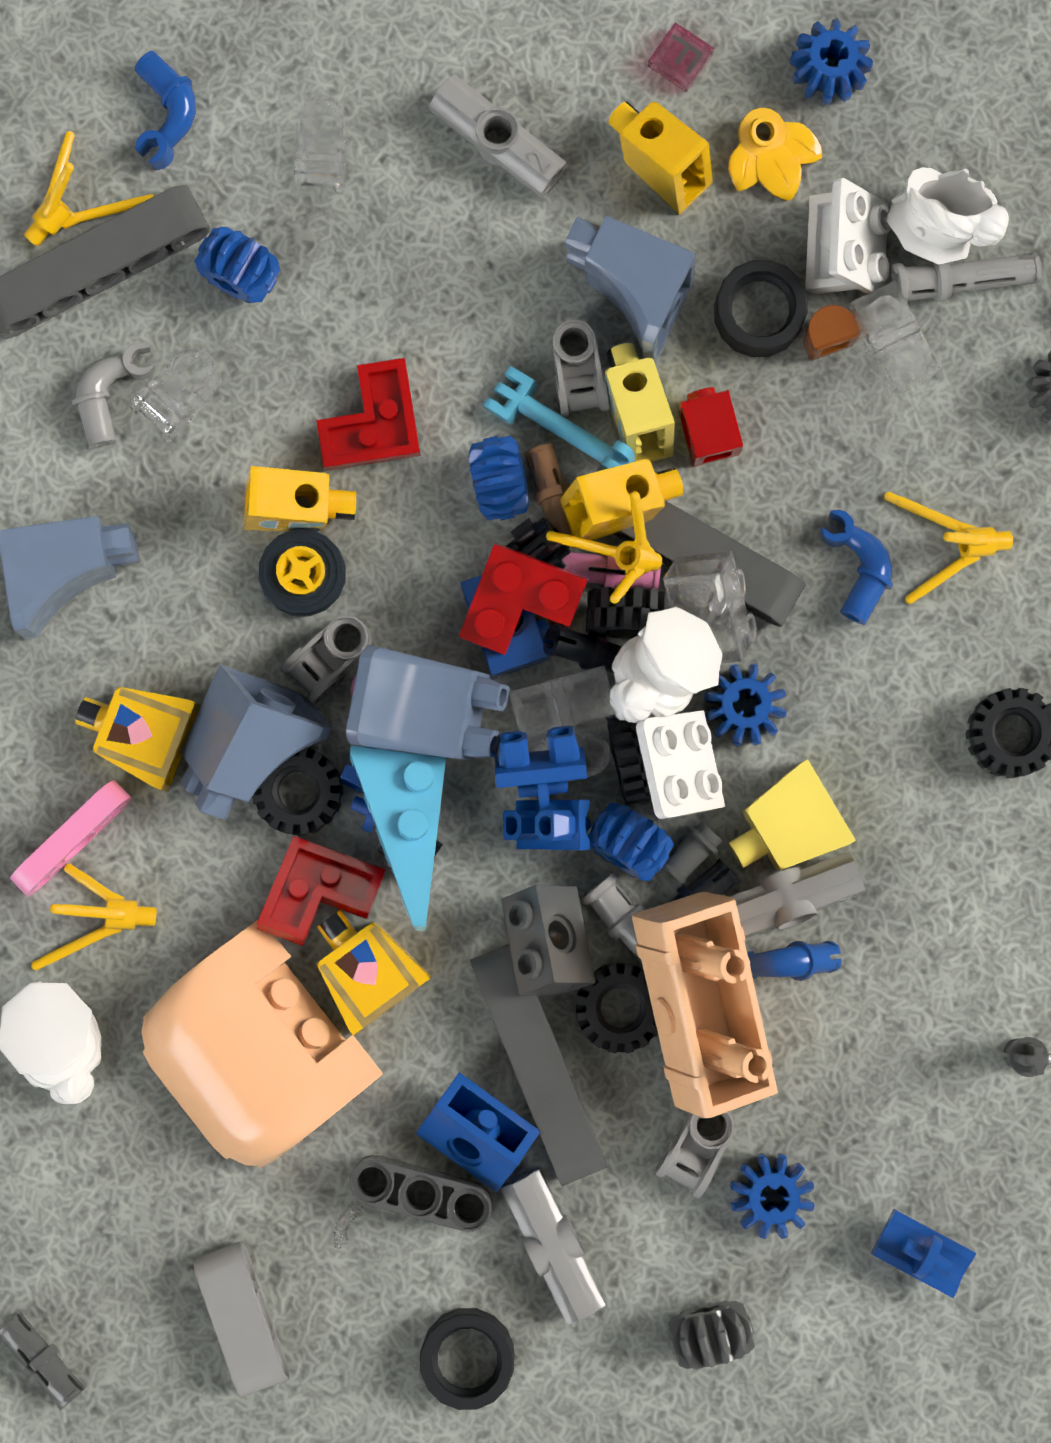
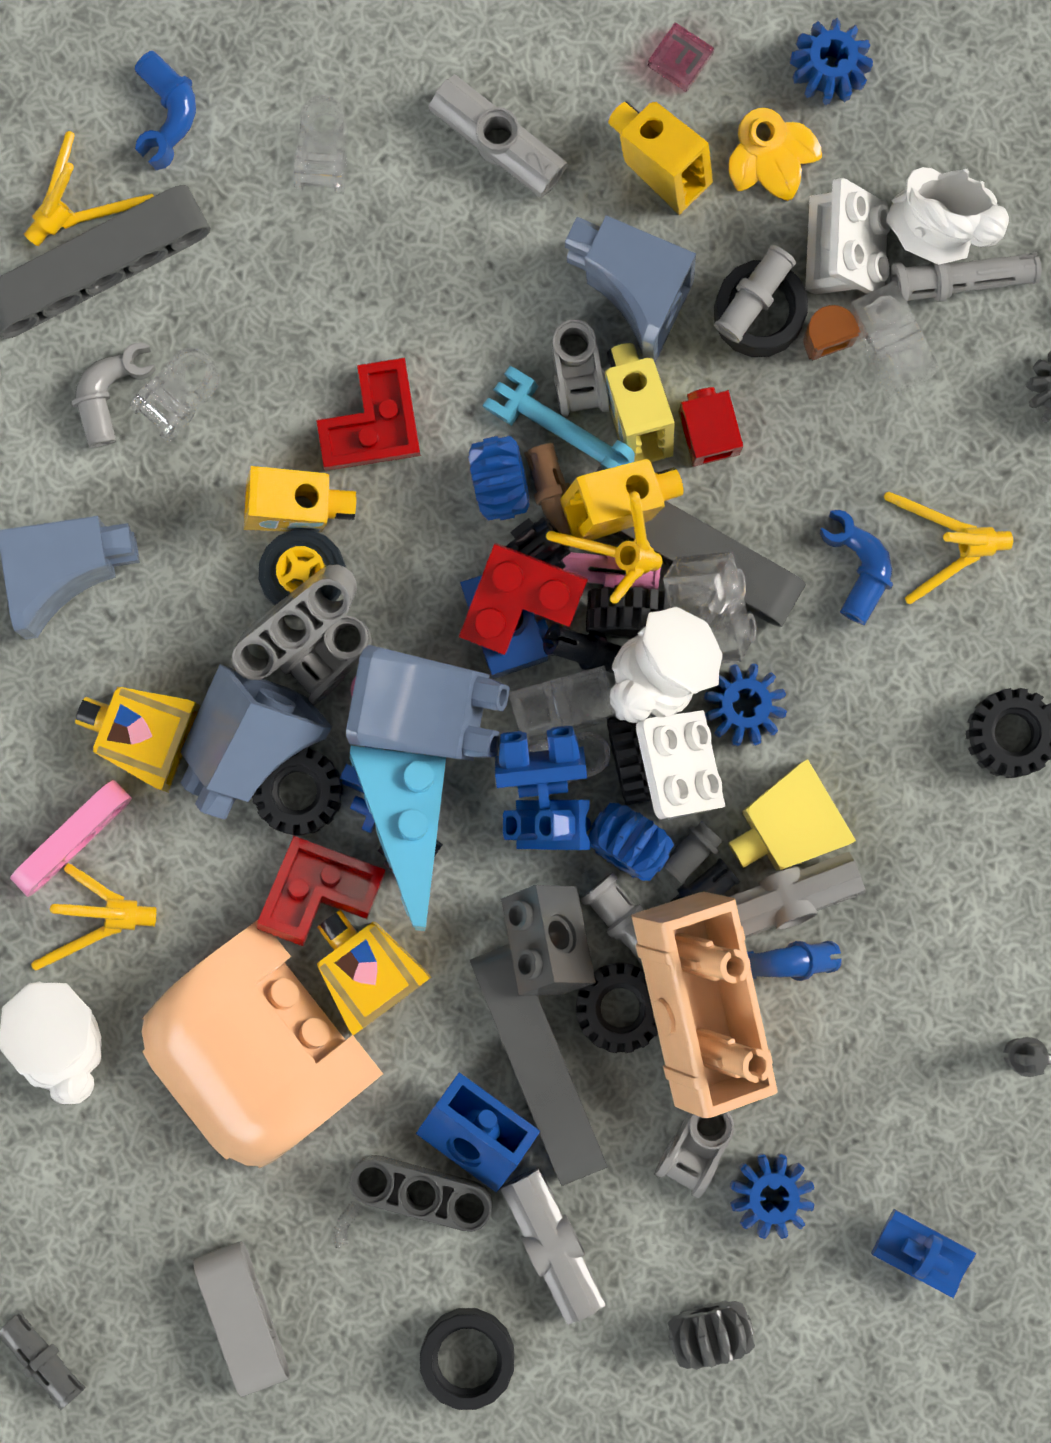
(237, 265): blue gear -> none
(284, 641): none -> light grey beam
(755, 293): none -> light grey pin

